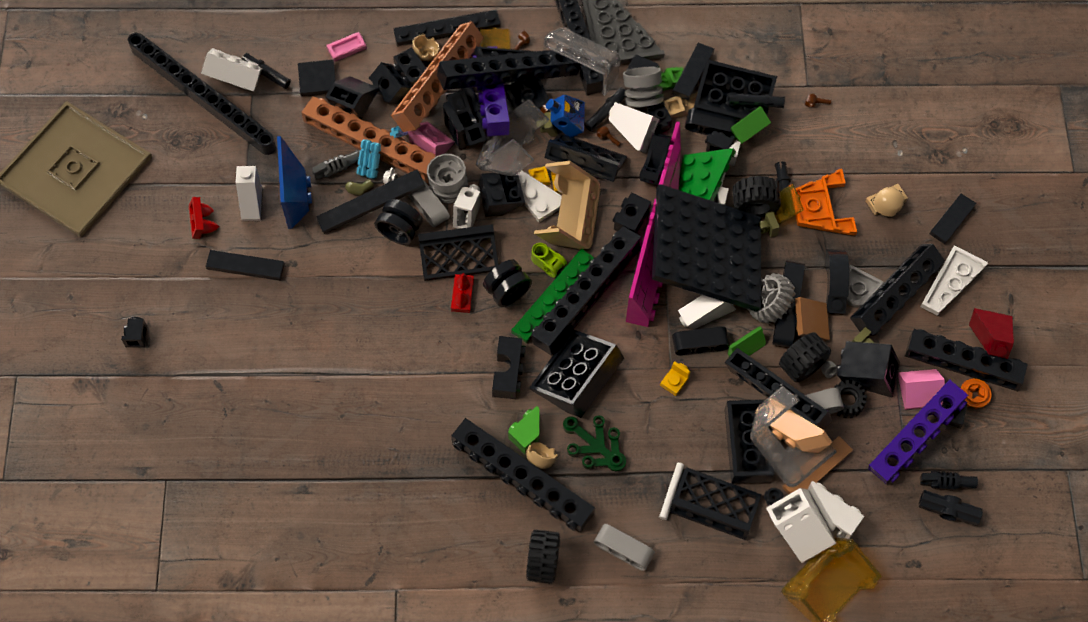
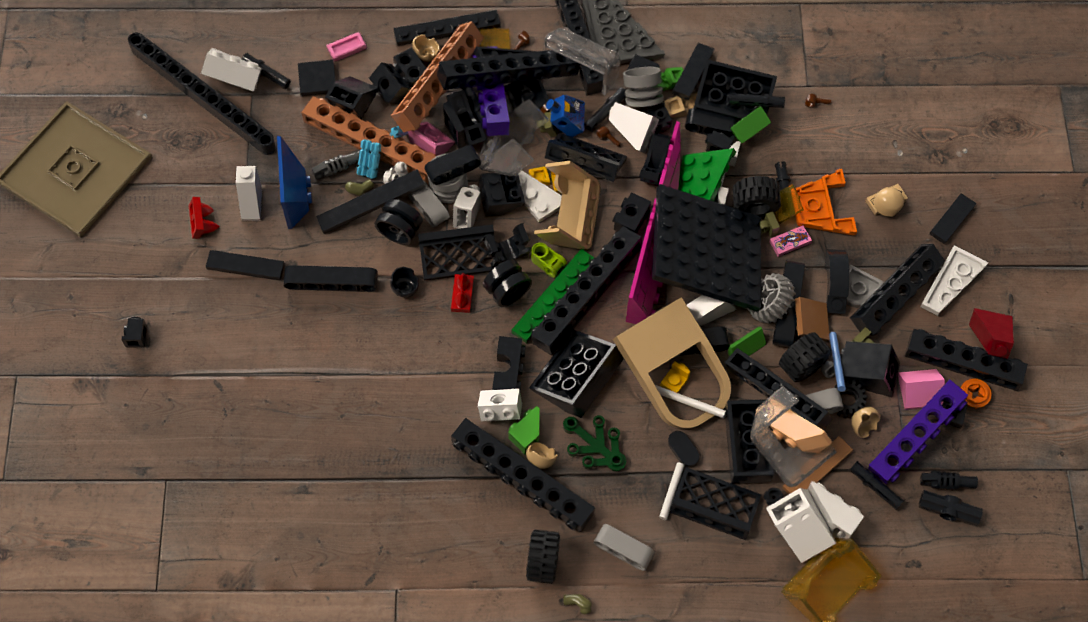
(330, 278): none -> black beam
(401, 168): none -> white arm
(404, 282): none -> black hair
(452, 165): none -> black beam
(500, 405): none -> white brick
(508, 249): none -> black piece
(579, 600): none -> olive arm
(658, 341): none -> tan window
(683, 449): none -> black tile
(691, 402): none -> white bar
(790, 241): none -> tile
(837, 362): none -> medium blue bar
(864, 421): none -> tan hair
(876, 485): none -> black pin

